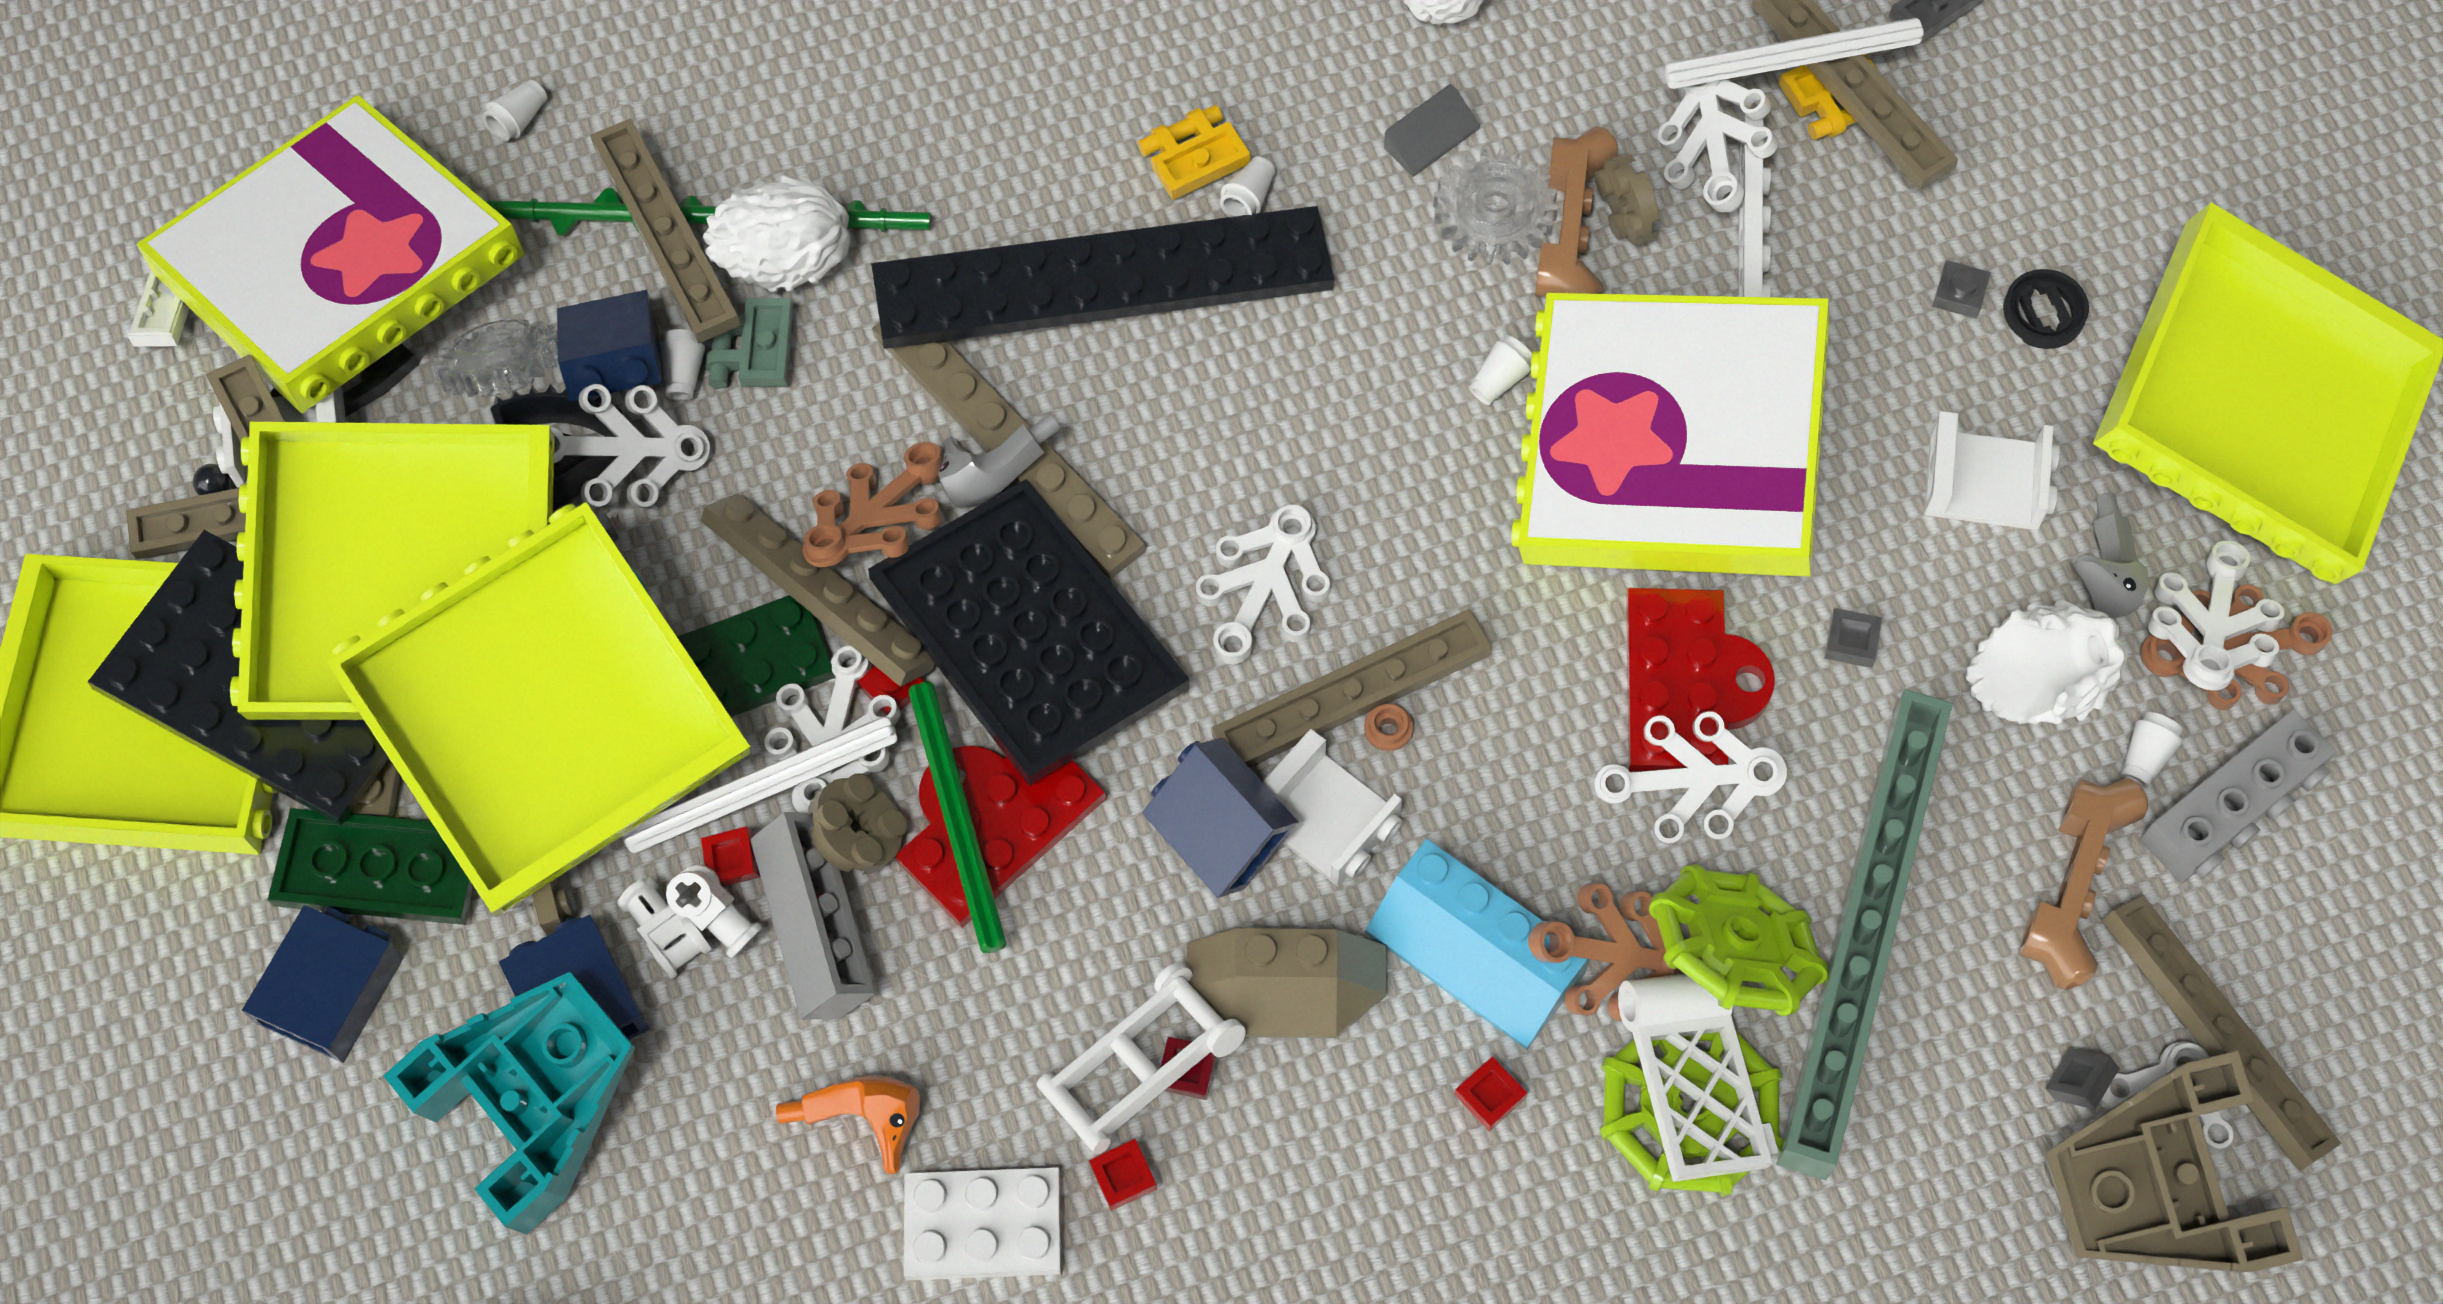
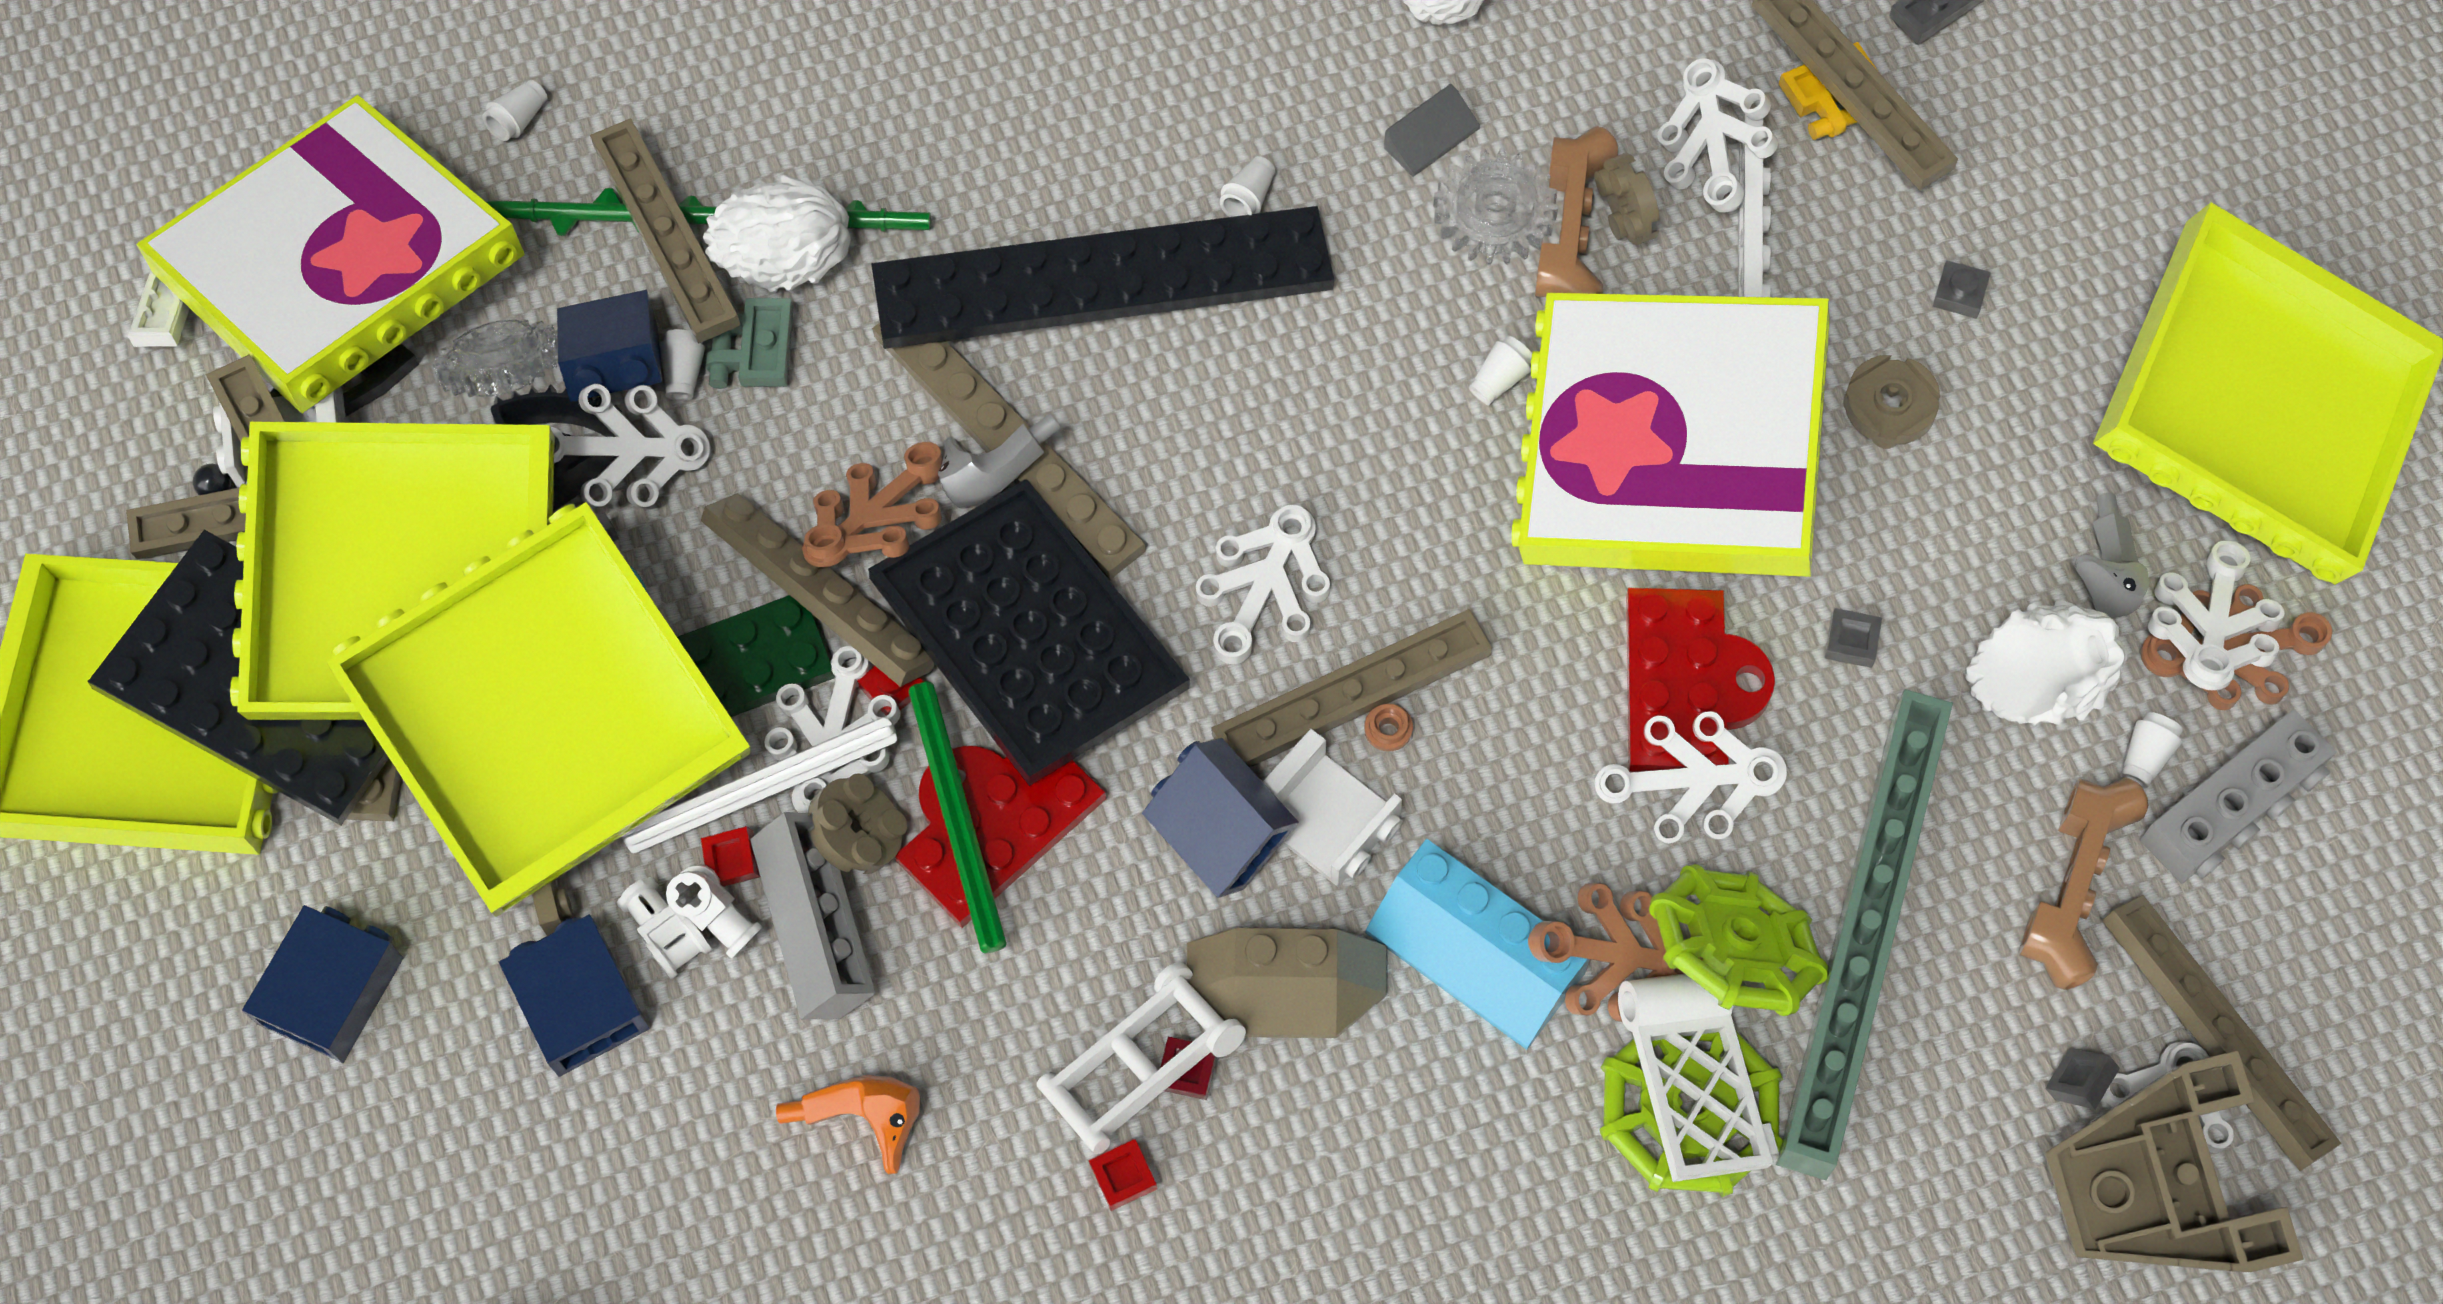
(369, 869): dark green plate -> none
(542, 1078): teal wedge -> none
(982, 1224): white plate -> none
(1198, 160): yellow plate -> none
(1490, 1093): red plate -> none
(1793, 53): white axle -> none
(1888, 424): none -> dark tan plate
(1990, 476): white panel -> none
(2055, 285): black piece -> none

